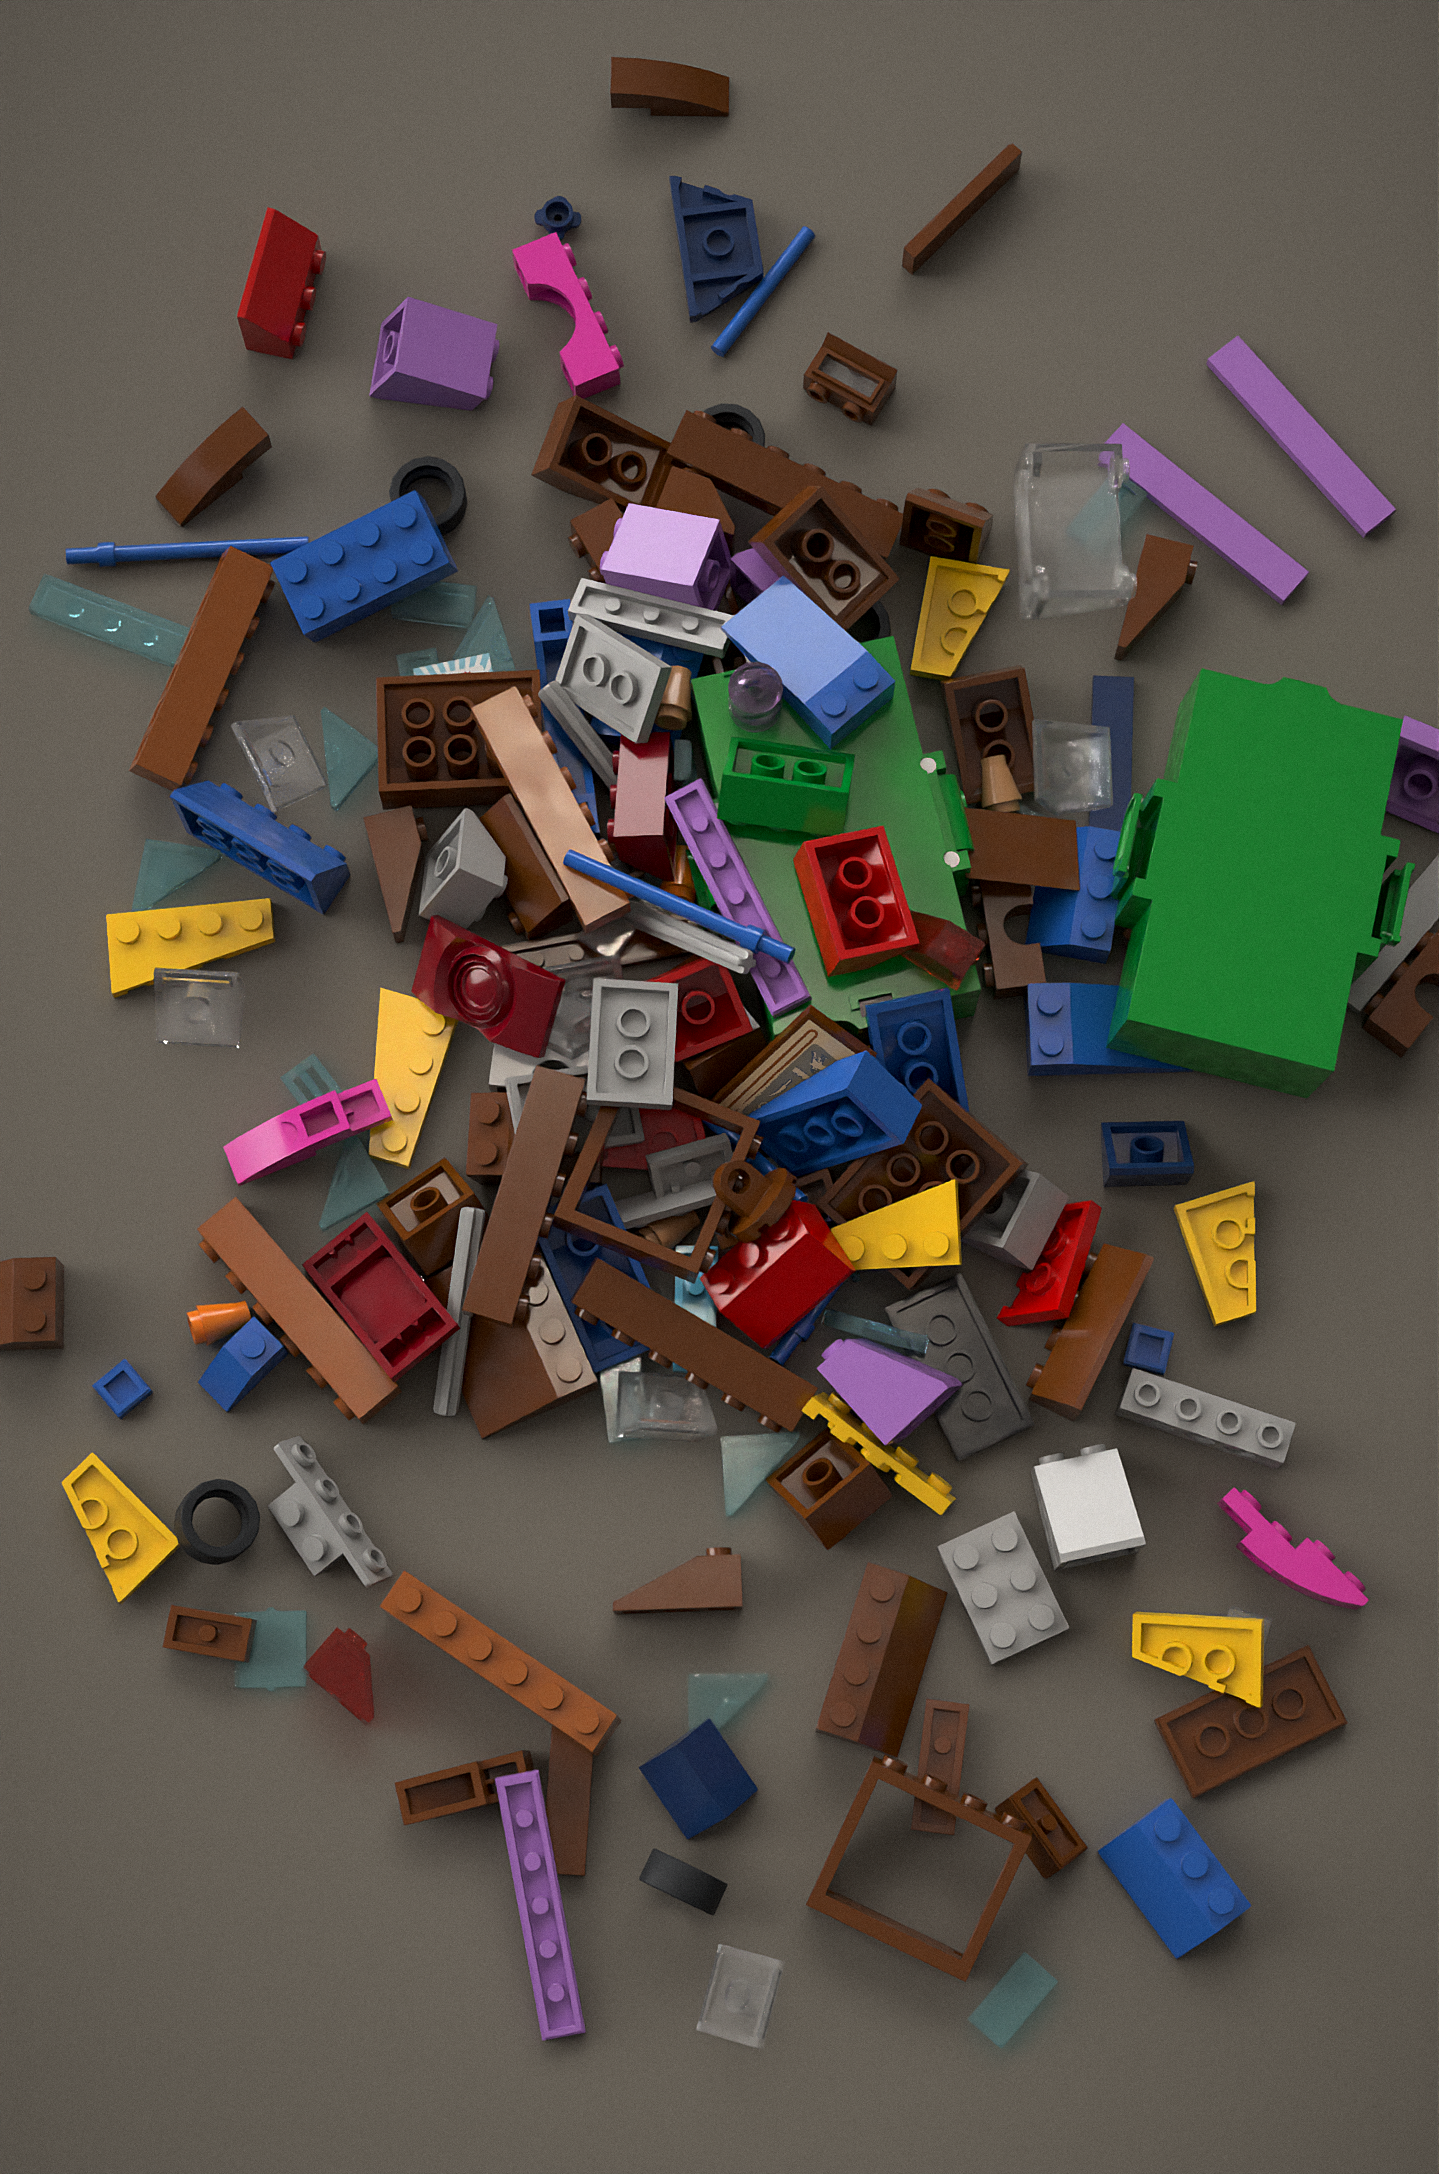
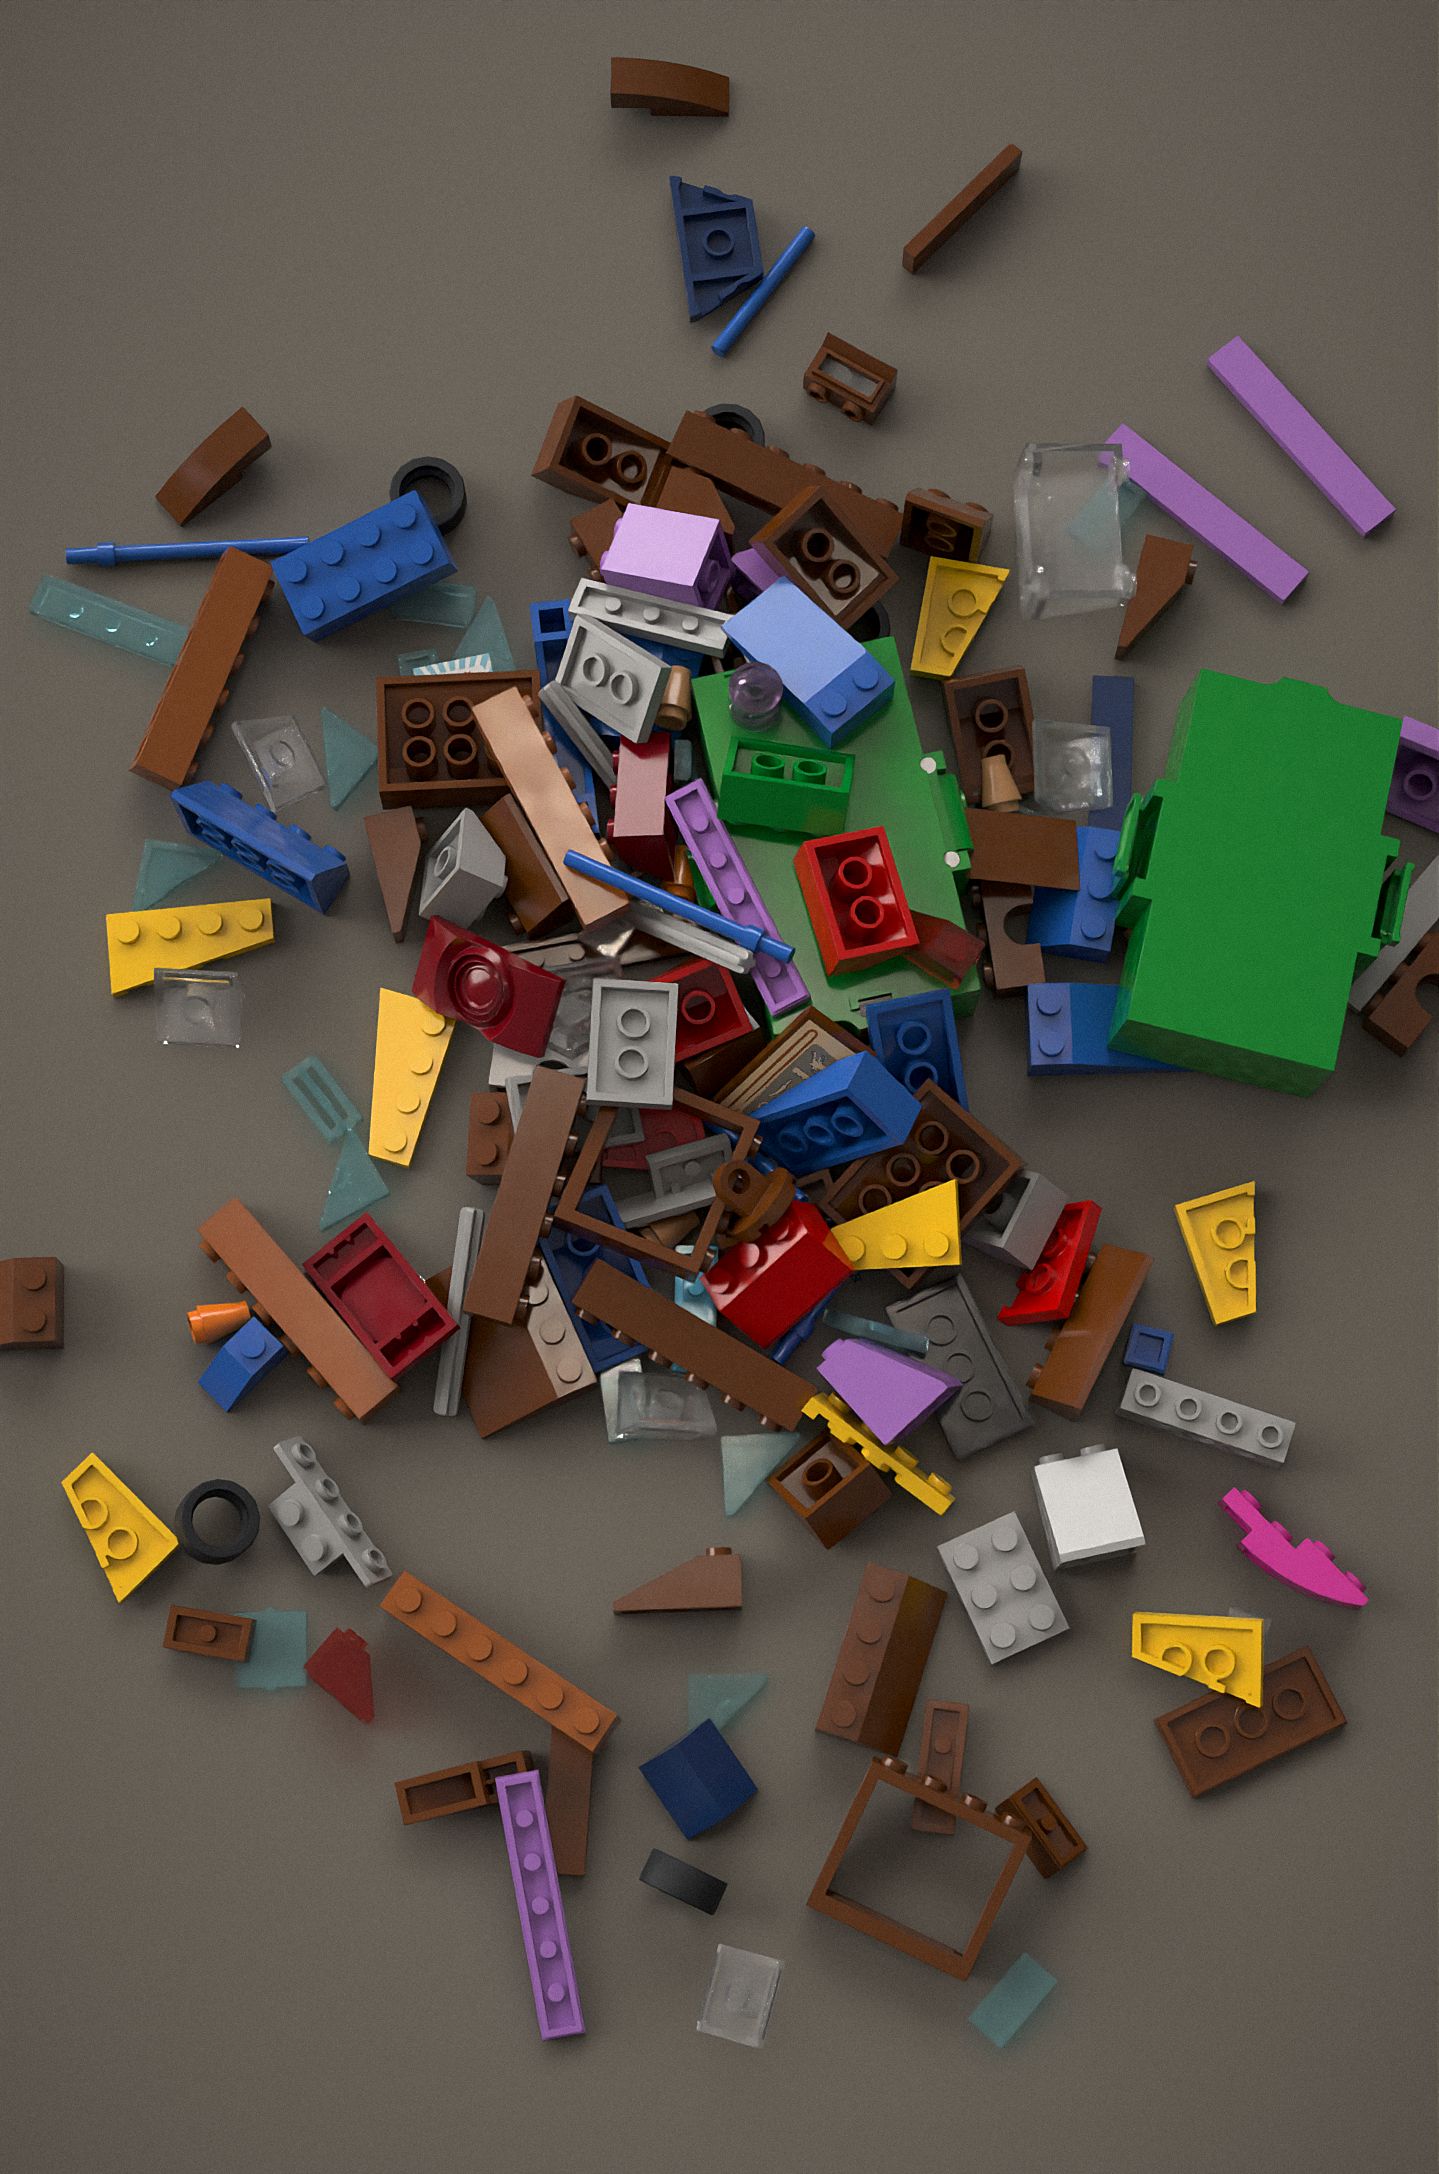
(122, 1388): blue tile -> none
(280, 286): red slope -> none
(305, 1130): dark pink slope -> none
(428, 1214): reddish brown slope -> none
(434, 357): medium lavender slope -> none
(549, 276): dark pink arch -> none
(558, 207): dark blue plate -> none
(1145, 1154): dark blue slope -> none
(1174, 1878): blue slope -> none

